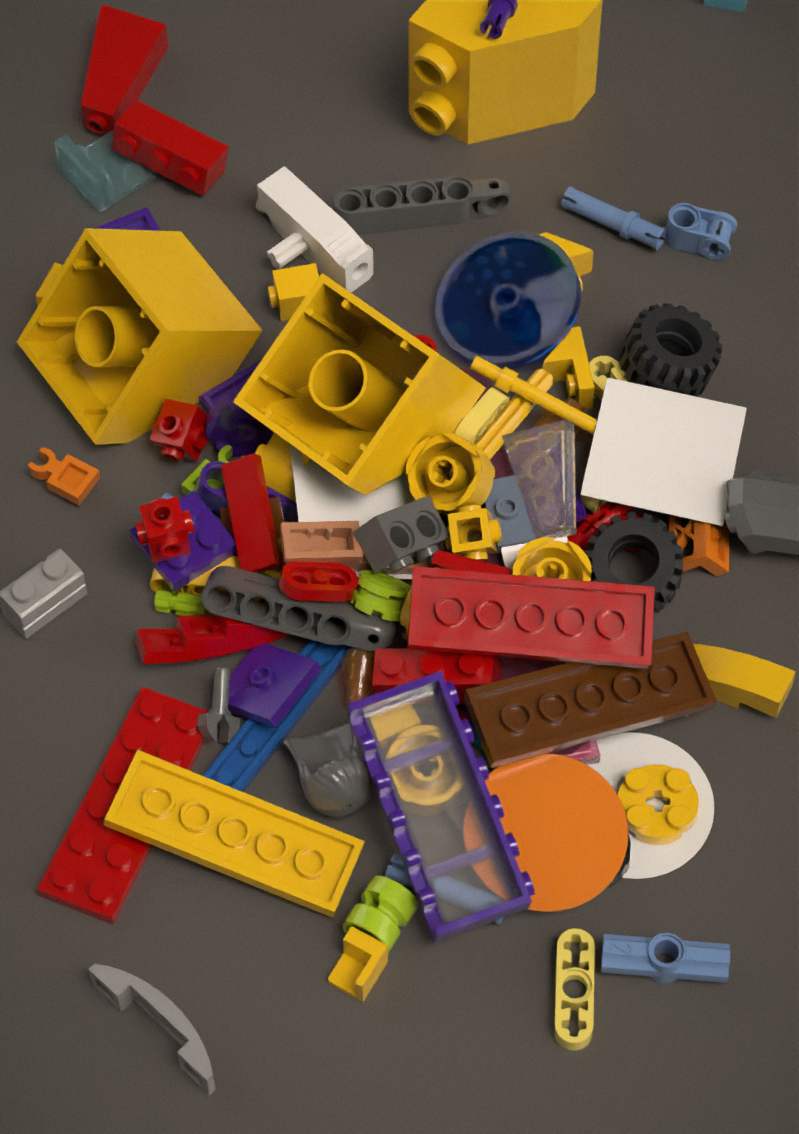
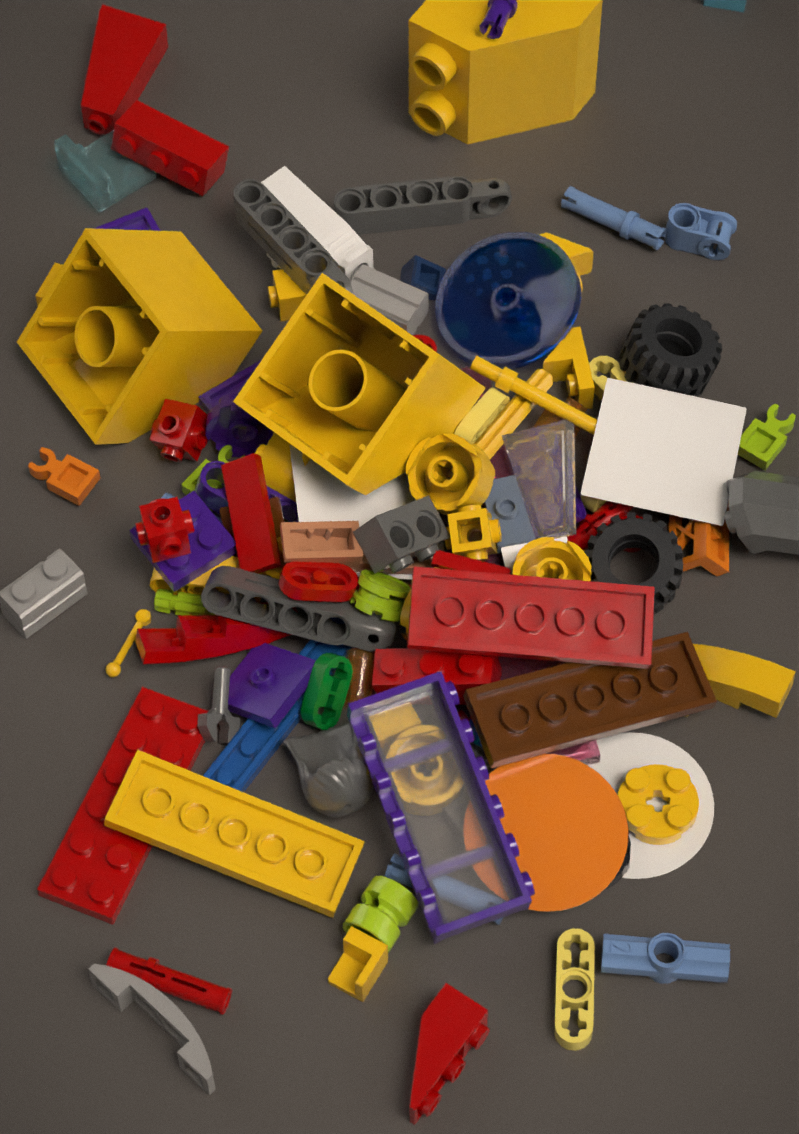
(143, 618): none -> yellow hinge
(172, 981): none -> red pin
(283, 236): none -> dark grey piece
(326, 691): none -> green beam
(391, 298): none -> light grey brick
(423, 275): none -> dark blue slope
(446, 1035): none -> red slope
(764, 441): none -> lime plate

